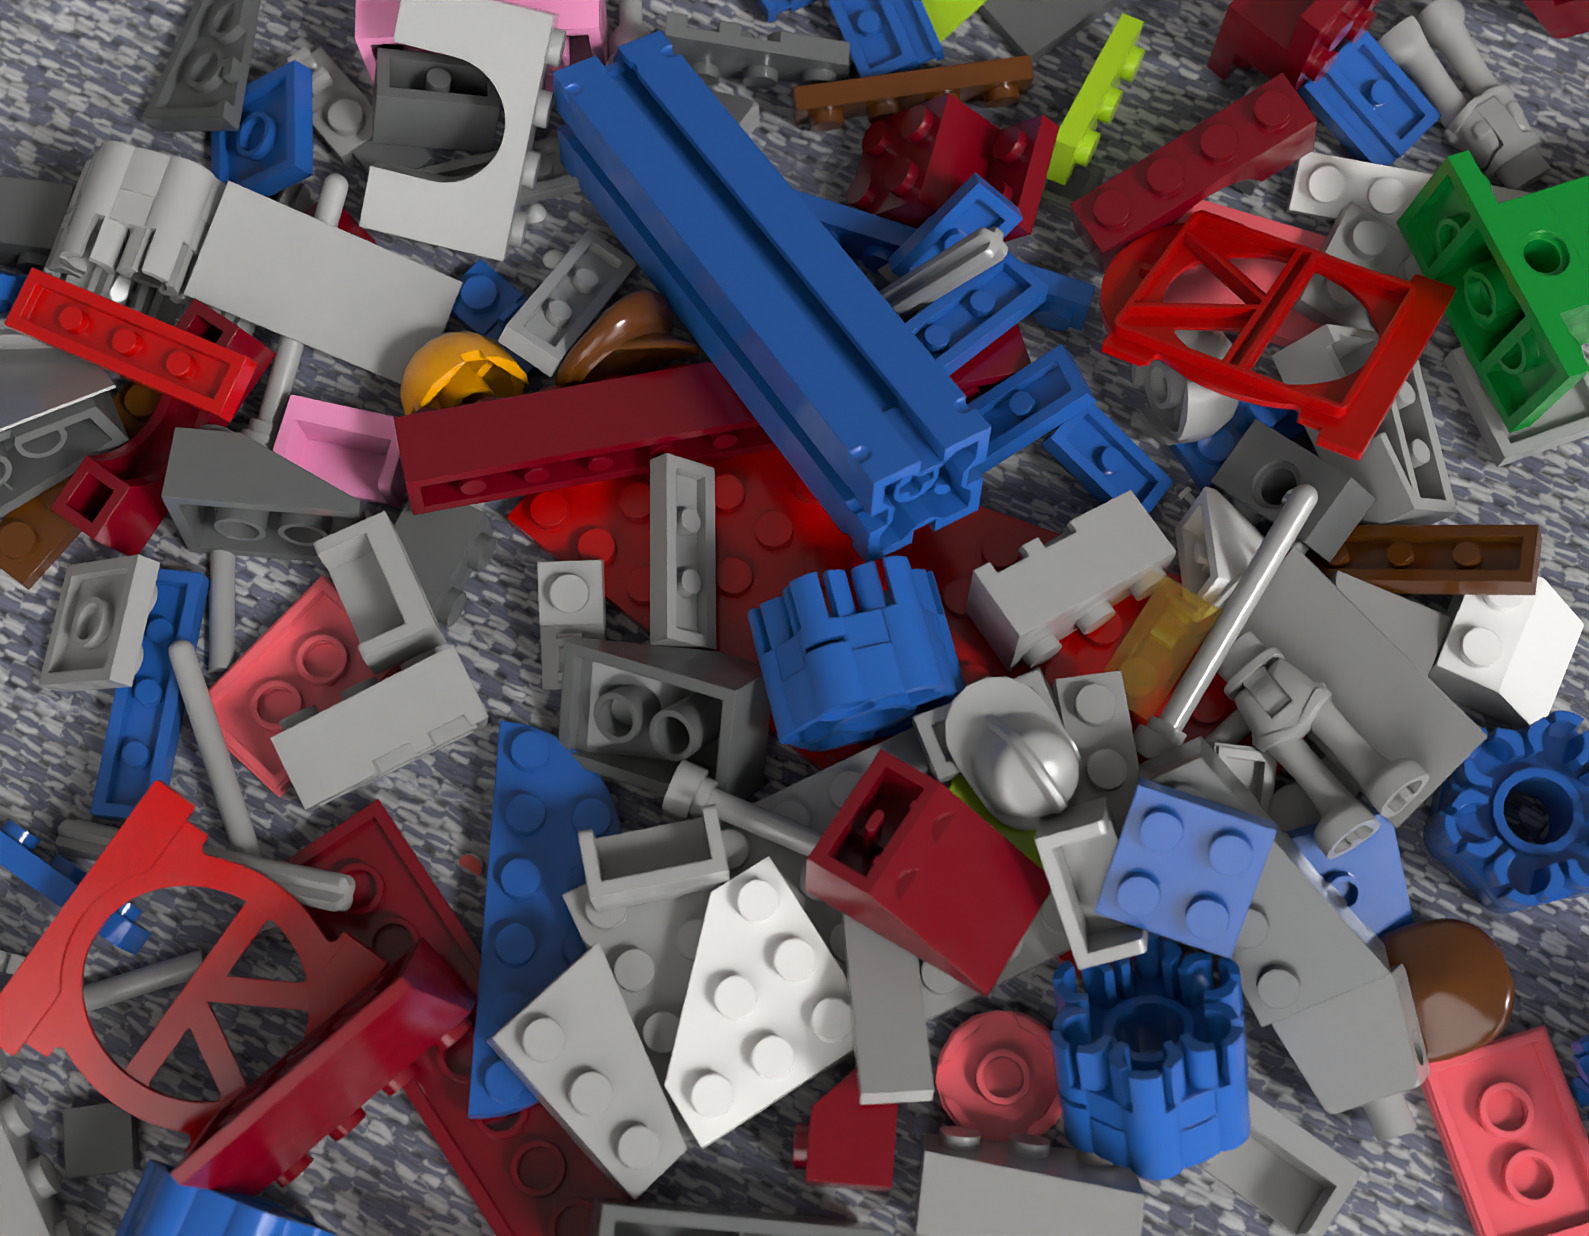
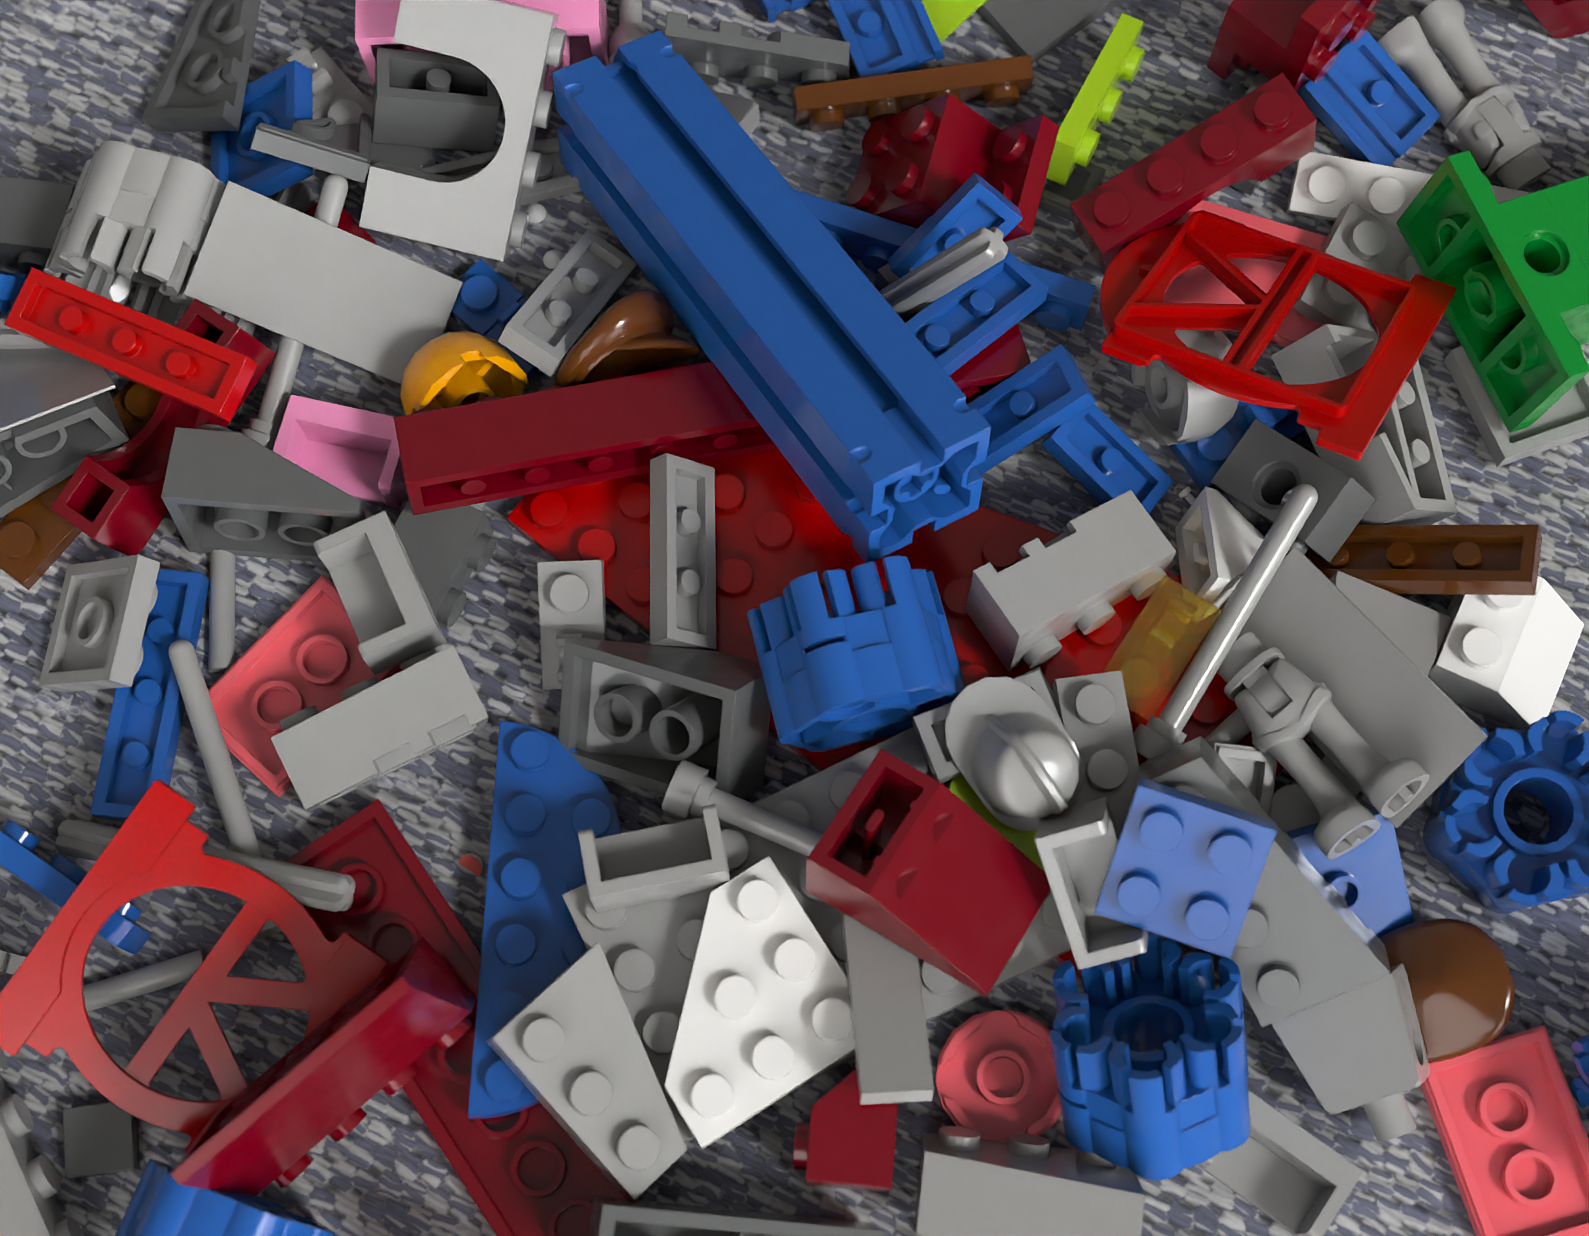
(321, 145): none -> dark grey tile

